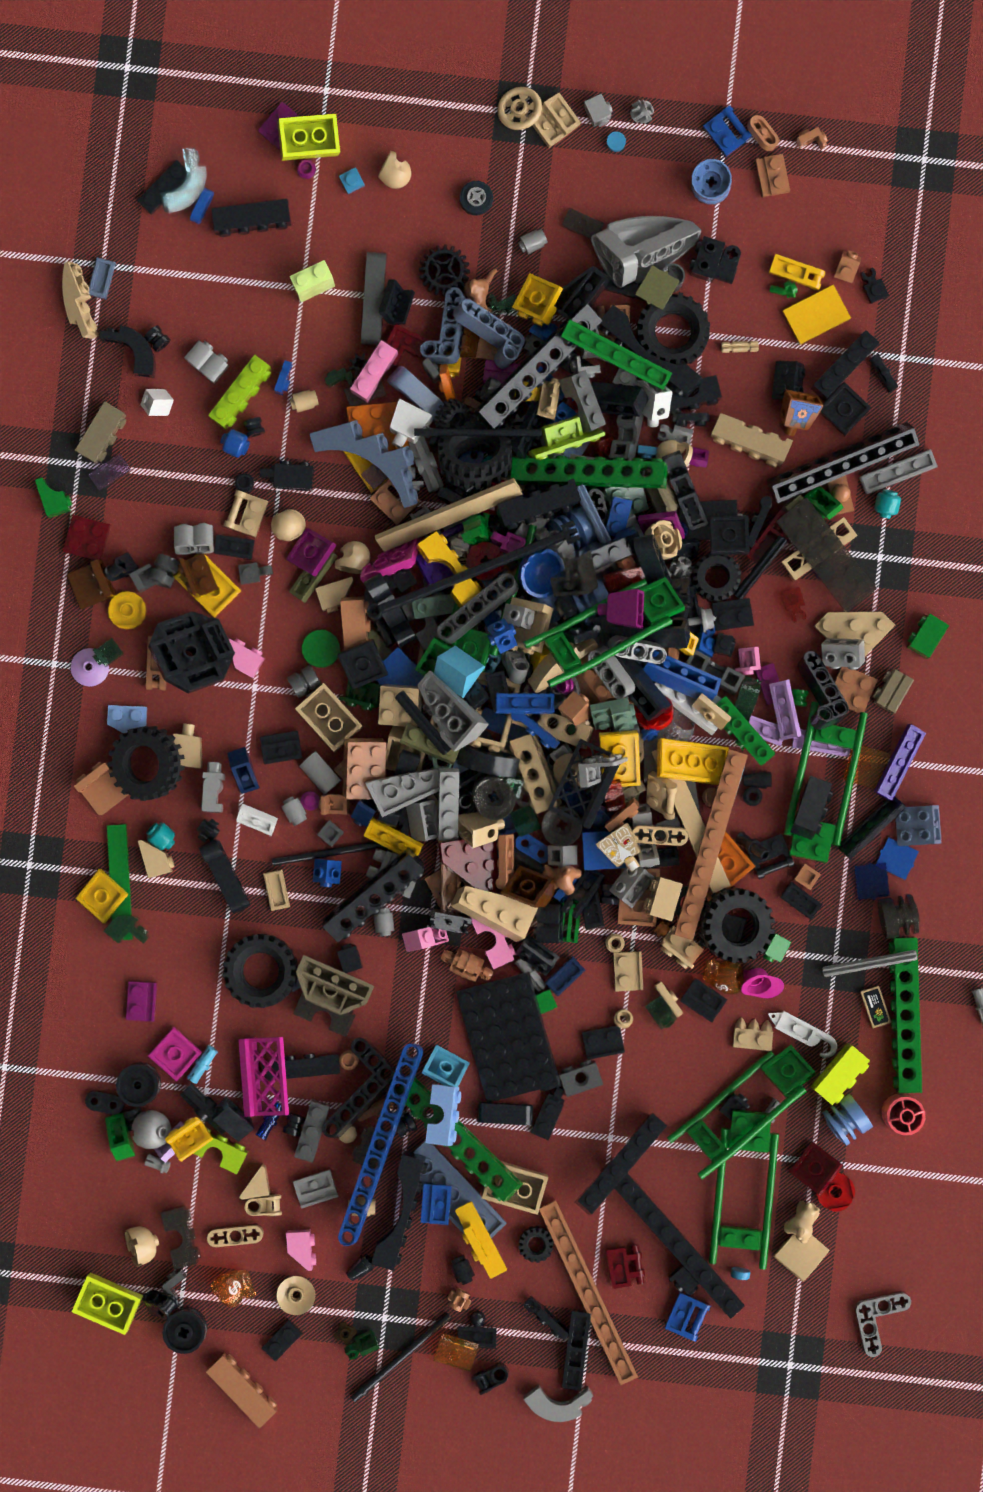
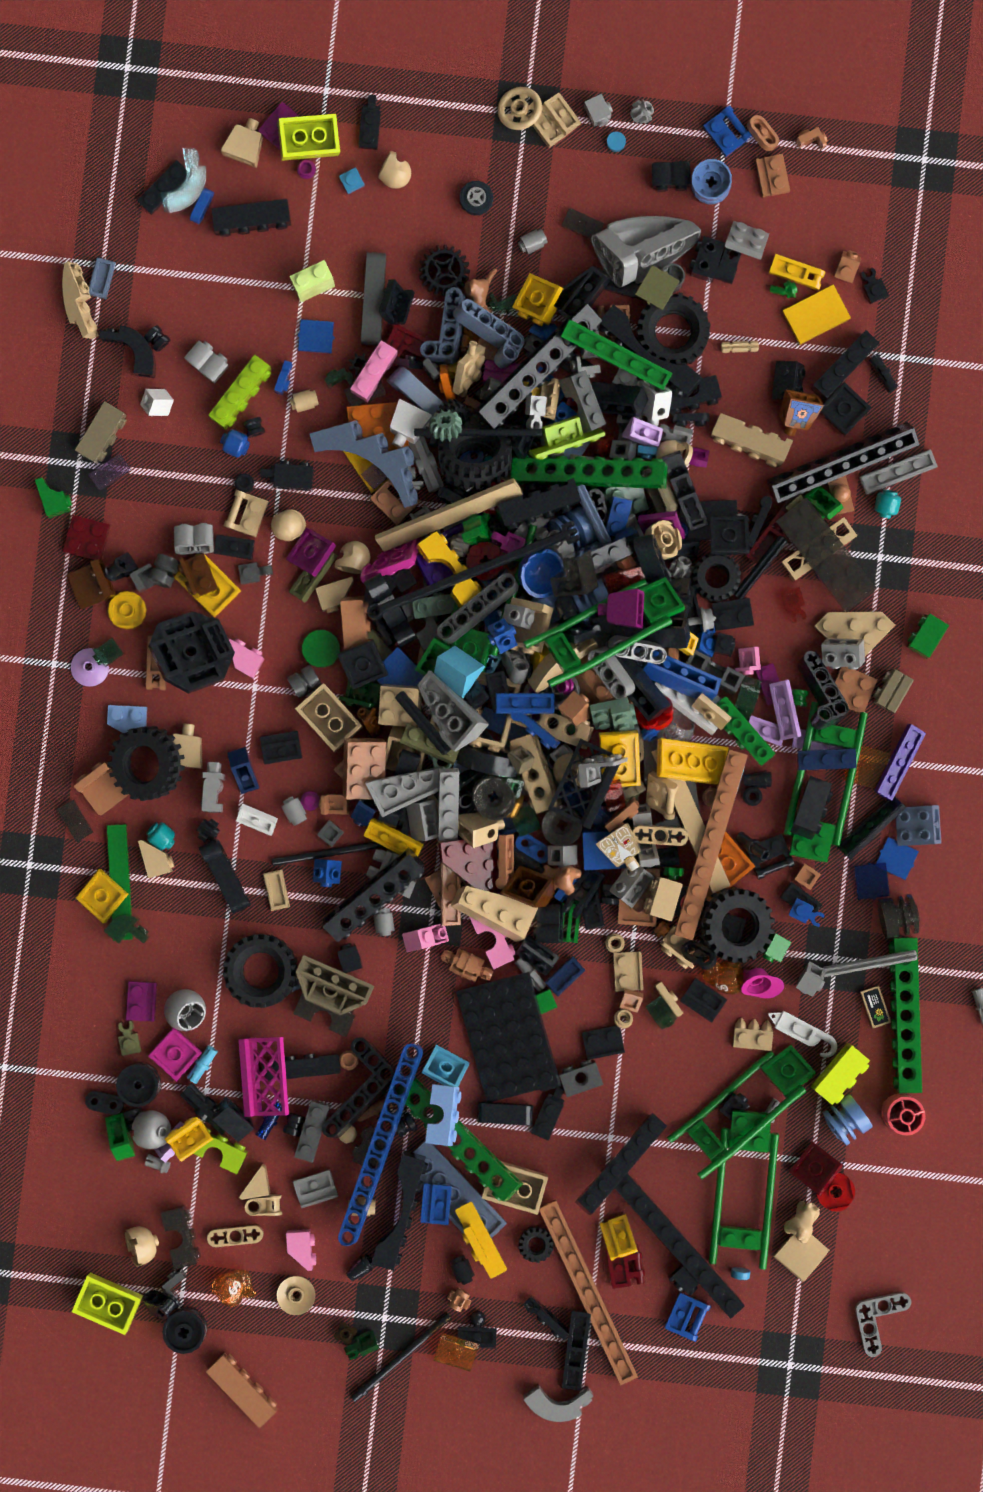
(75, 820): none -> clear smoke plate
(129, 1042): none -> olive plate
(184, 1010): none -> light grey wheel
(244, 143): none -> tan torso
(282, 1340): black plate -> none
(316, 336): none -> blue piece
(320, 773): light grey brick -> none
(370, 124): none -> black hinge
(370, 721): none -> reddish brown hinge
(409, 362): none -> black plate
(445, 425): none -> sand green gear
(448, 920): black hinge -> none
(469, 369): none -> tan plate
(489, 1378): black piece -> none
(518, 803): none -> pearl gold arm
(521, 759): none -> dark tan slope
(535, 408): none -> light grey plate
(618, 1237): none -> yellow plate
(631, 1000): none -> nougat plate
(643, 433): none -> lavender slope
(671, 175): none -> black brick
(673, 873): none -> green plate
(699, 956): none -> black plate
(747, 240): none -> light grey plate
(803, 911): none -> blue plate
(811, 979): none -> light grey brick
(826, 759): none -> dark blue plate

